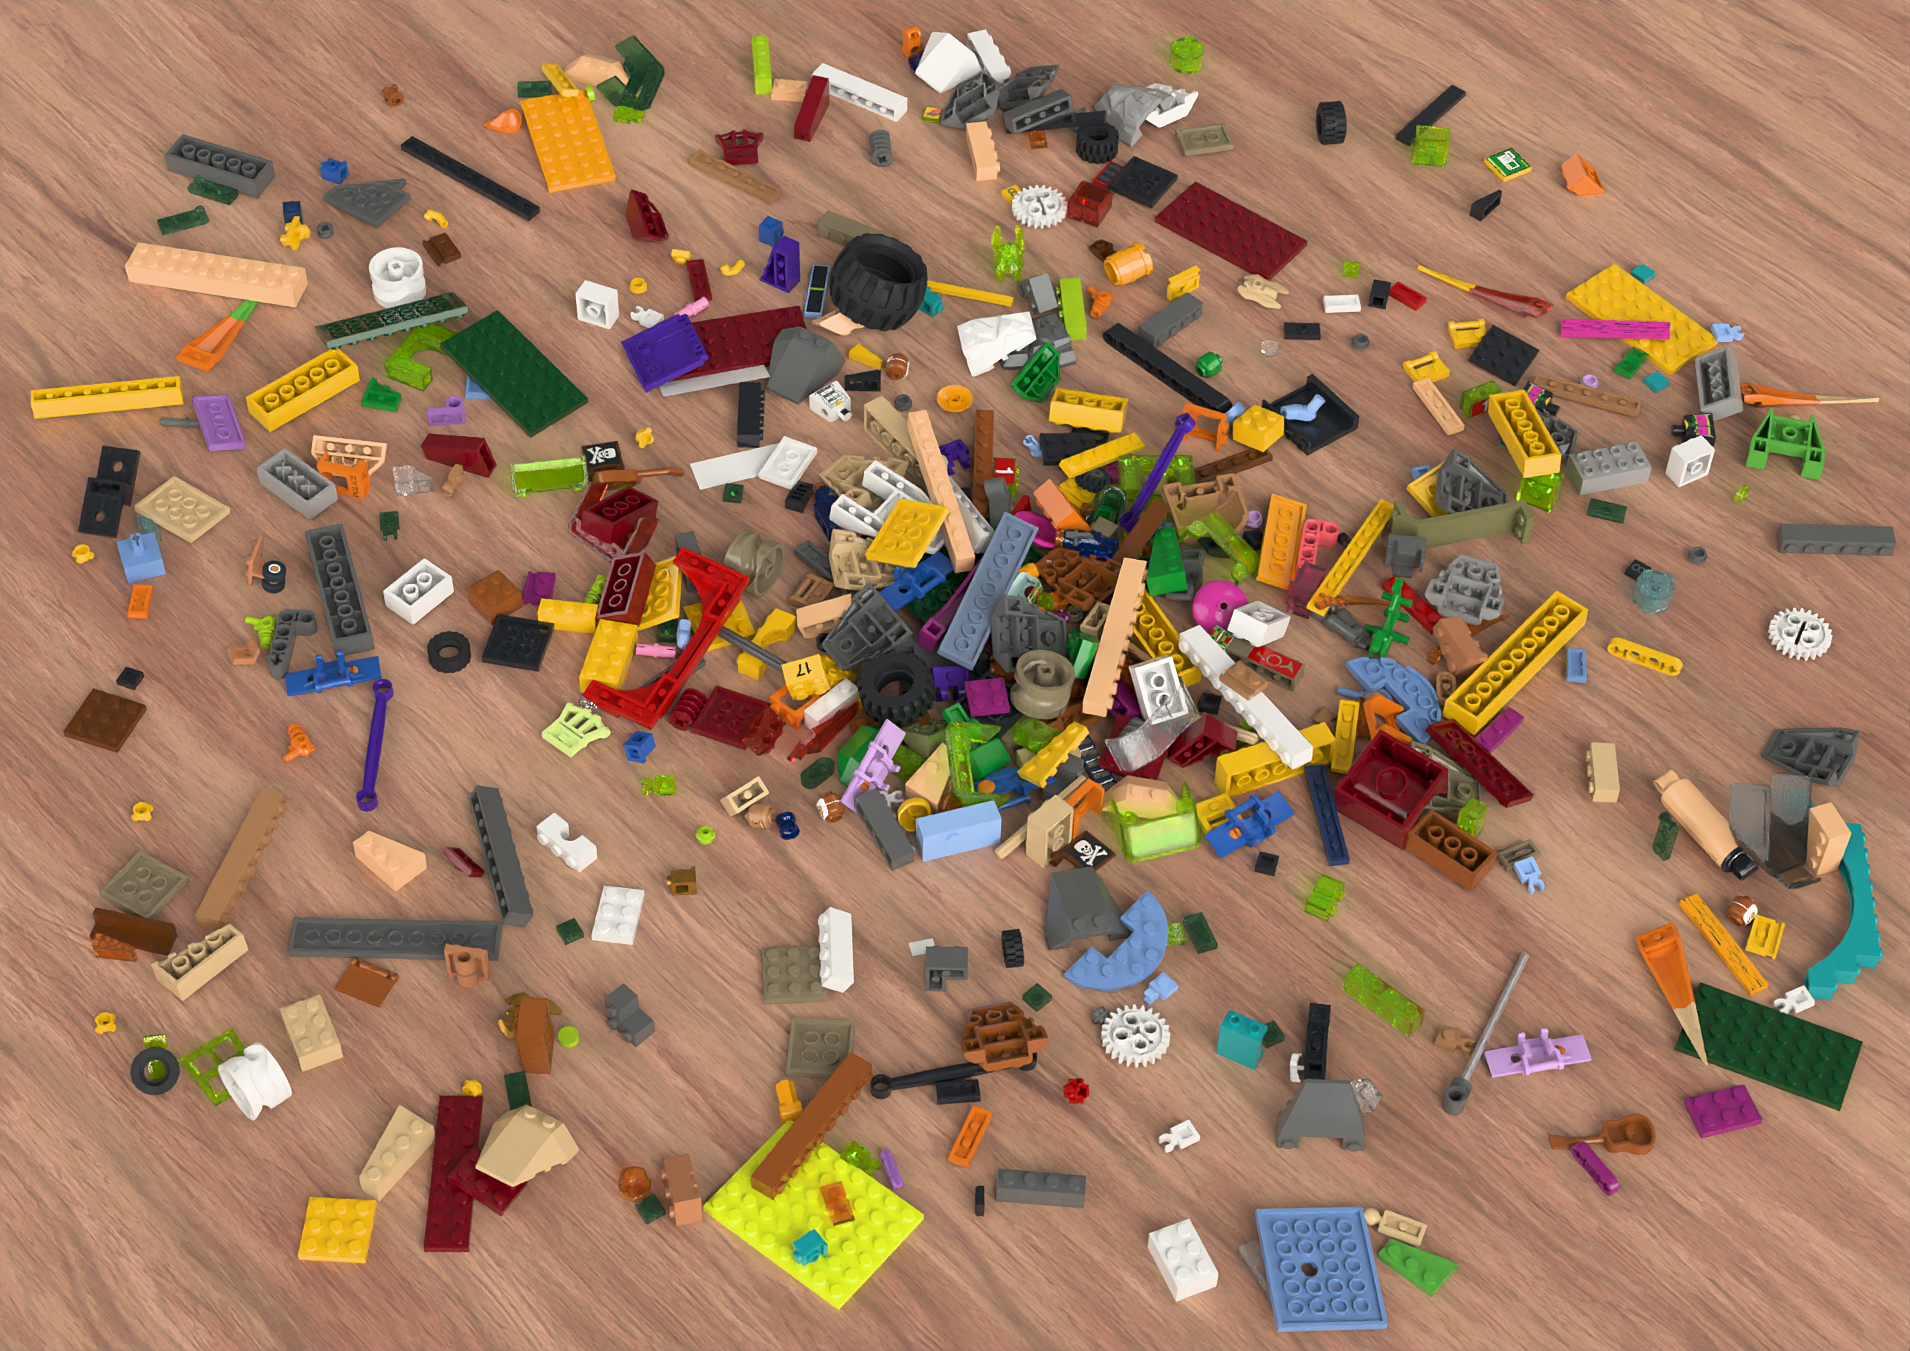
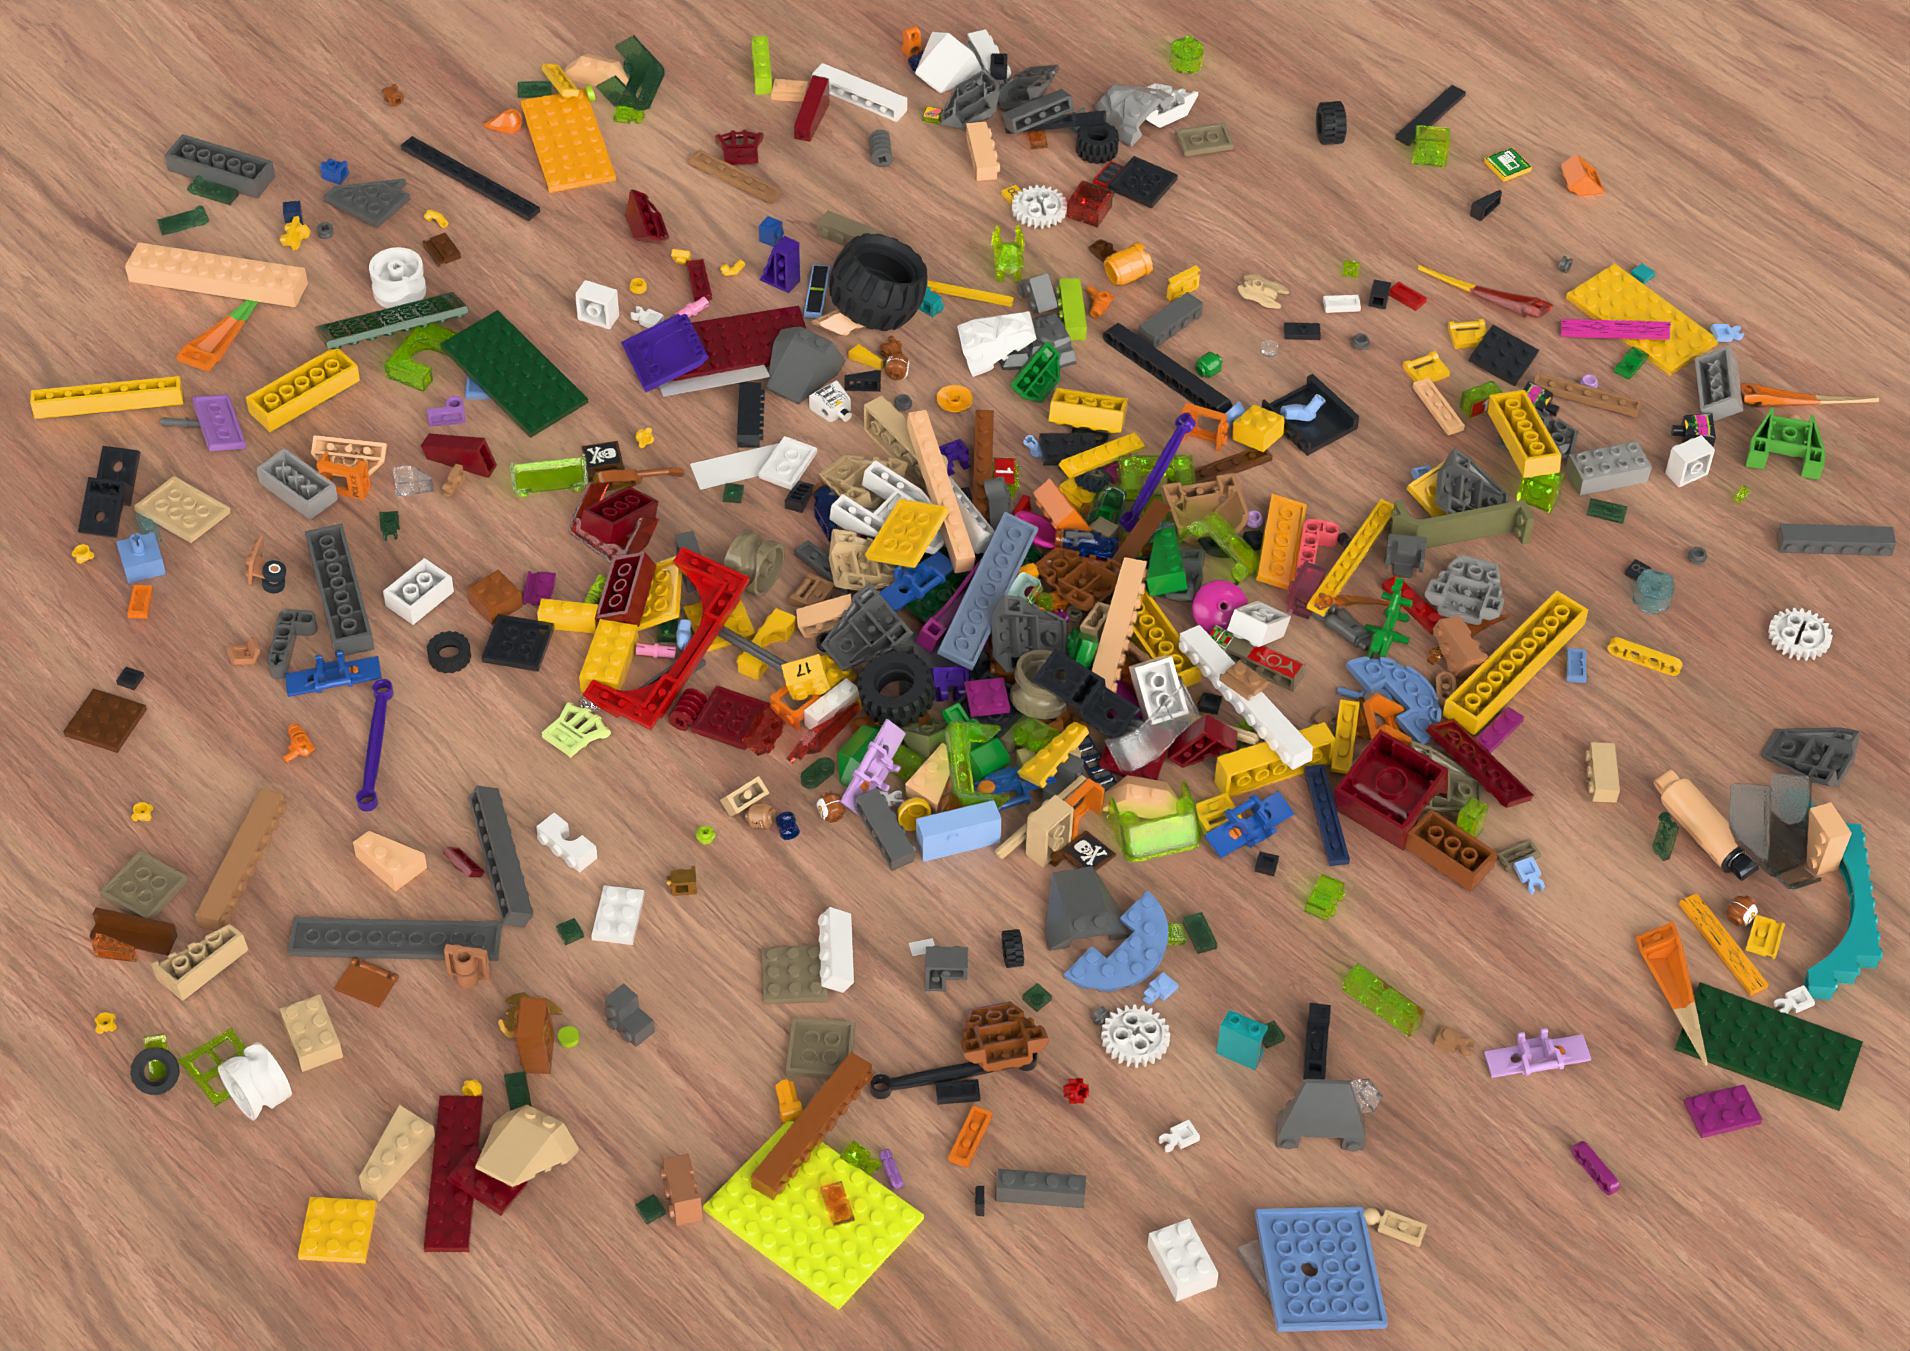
(265, 628): lime piece -> none
(381, 397): green wing -> none
(634, 1184): clear orange hair -> none
(639, 746): blue brick -> none
(663, 785): clear neon green plate -> none
(809, 1248): teal brick -> none
(890, 347): none -> dark orange brick
(998, 66): none -> black slope
(1085, 694): none -> black bracket
(1231, 231): dark red plate -> none
(1293, 1067): white piece -> none
(1417, 1266): bright green wing -> none
(1460, 1086): flat silver piece -> none
(1565, 264): none -> dark grey bush
(1630, 1134): dark orange piece -> none
(1656, 382): teal tile -> none

